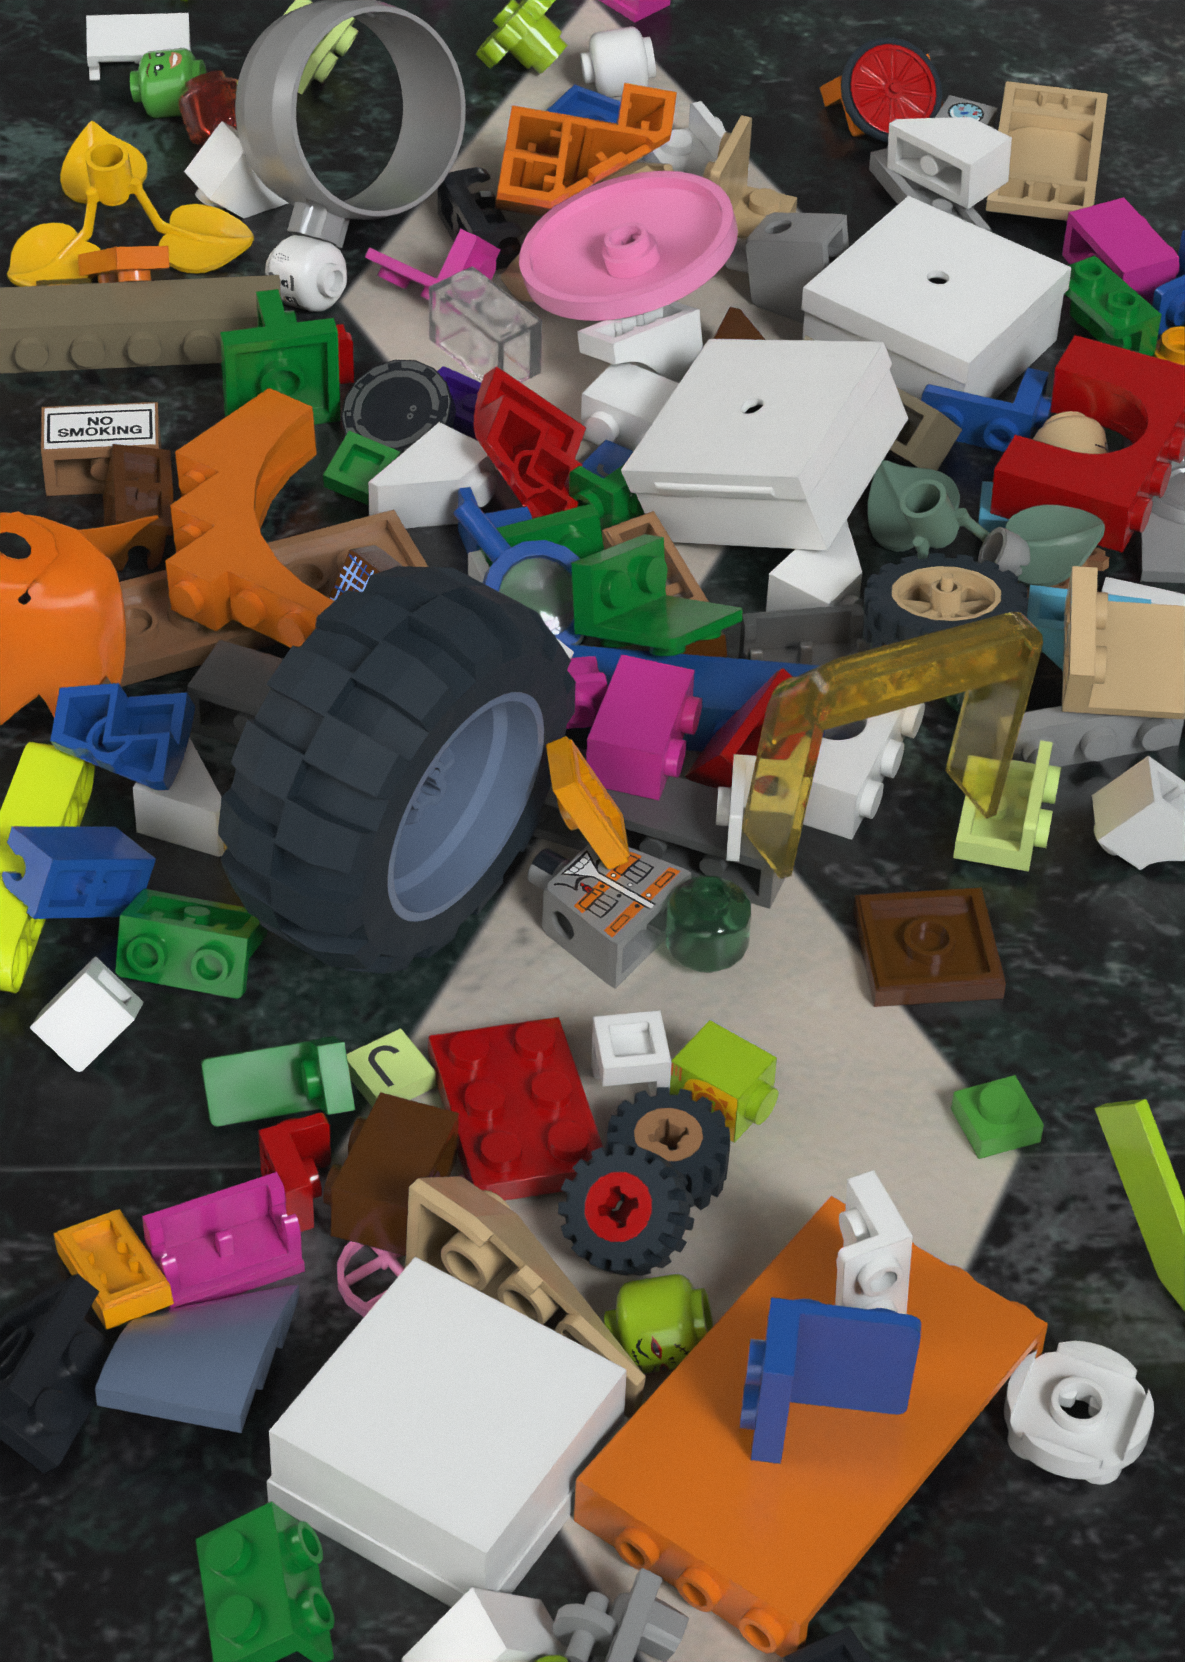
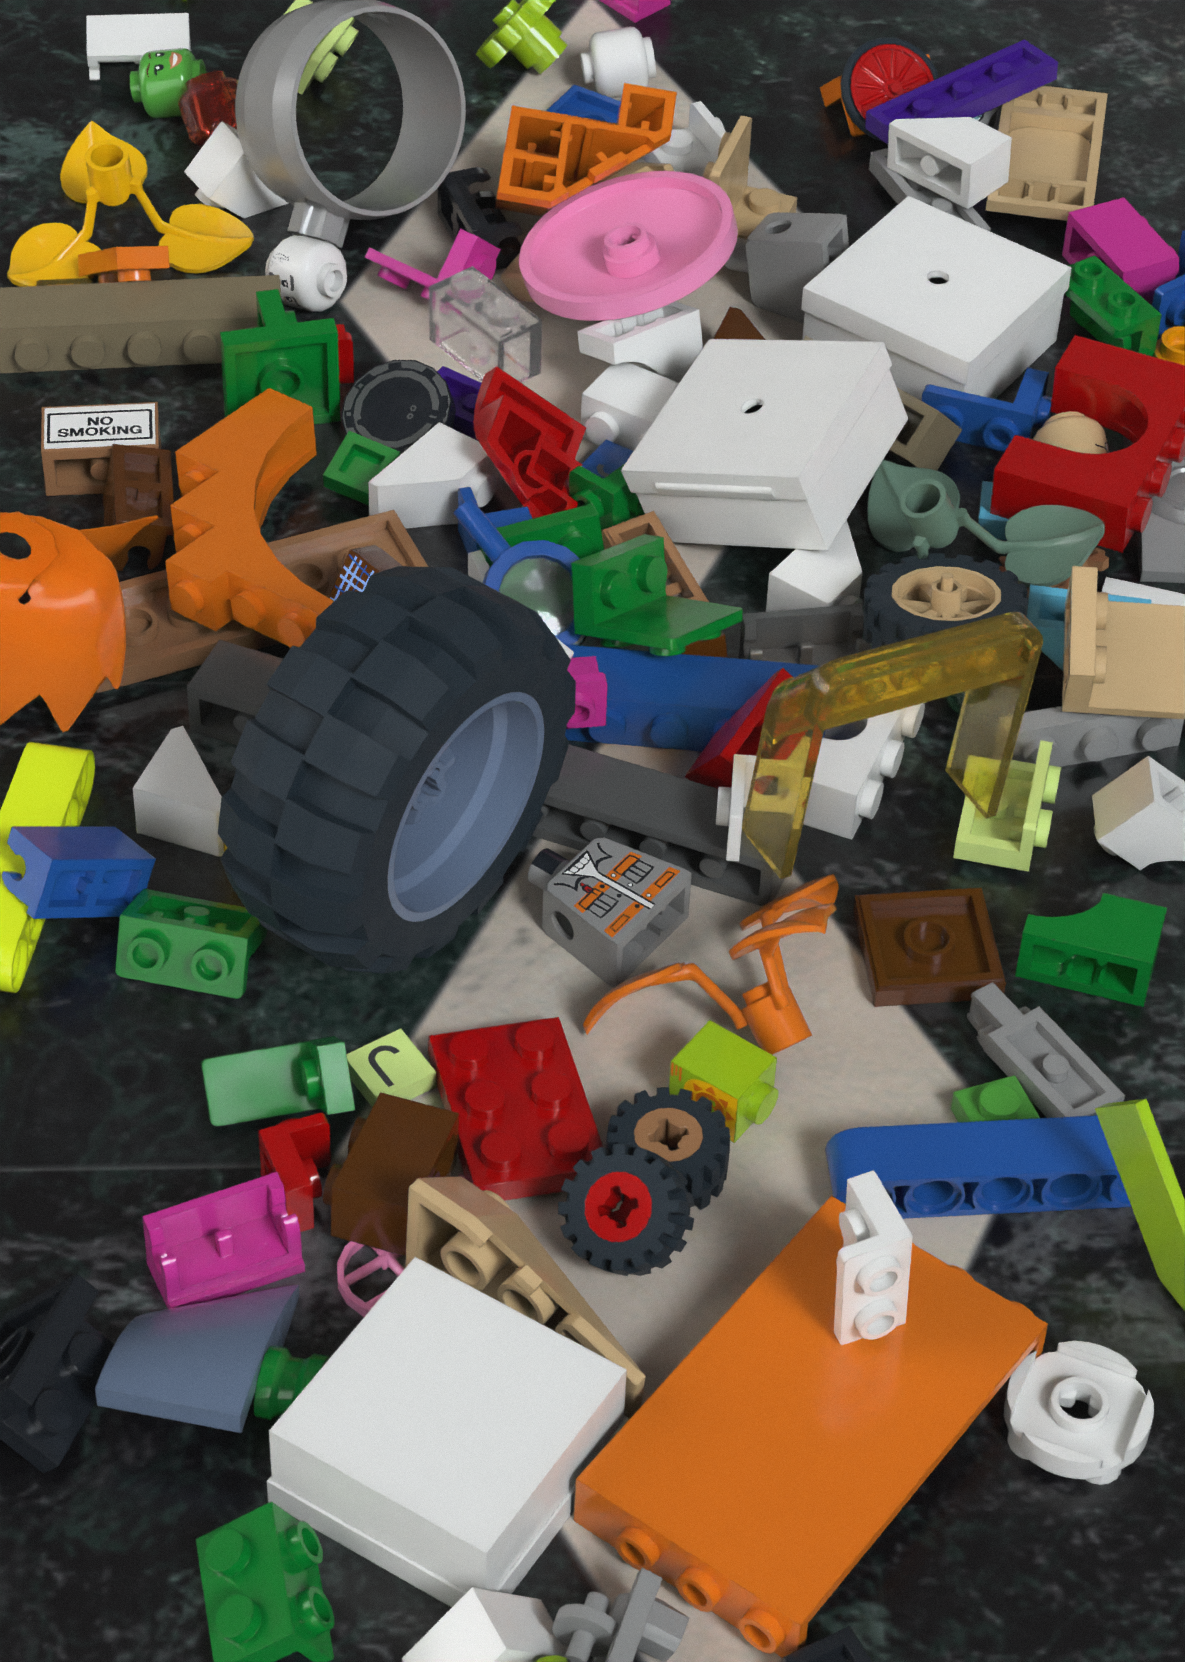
(87, 1015): white panel -> none
(117, 1265): light orange plate -> none
(124, 734): blue slope -> none
(283, 1380): none -> green wheel
(587, 803): light orange plate -> none
(631, 1050): white panel -> none
(642, 726): dark pink brick -> none
(659, 1320): lime head -> none
(708, 923): clear green head -> none
(770, 1006): none -> orange plant
(828, 1360): blue bracket -> none
(969, 89): none -> dark purple plate
(982, 1166): none -> blue beam
(1006, 550): light grey hinge -> none
(1040, 1055): none -> light grey hinge
(1095, 951): none -> green arch

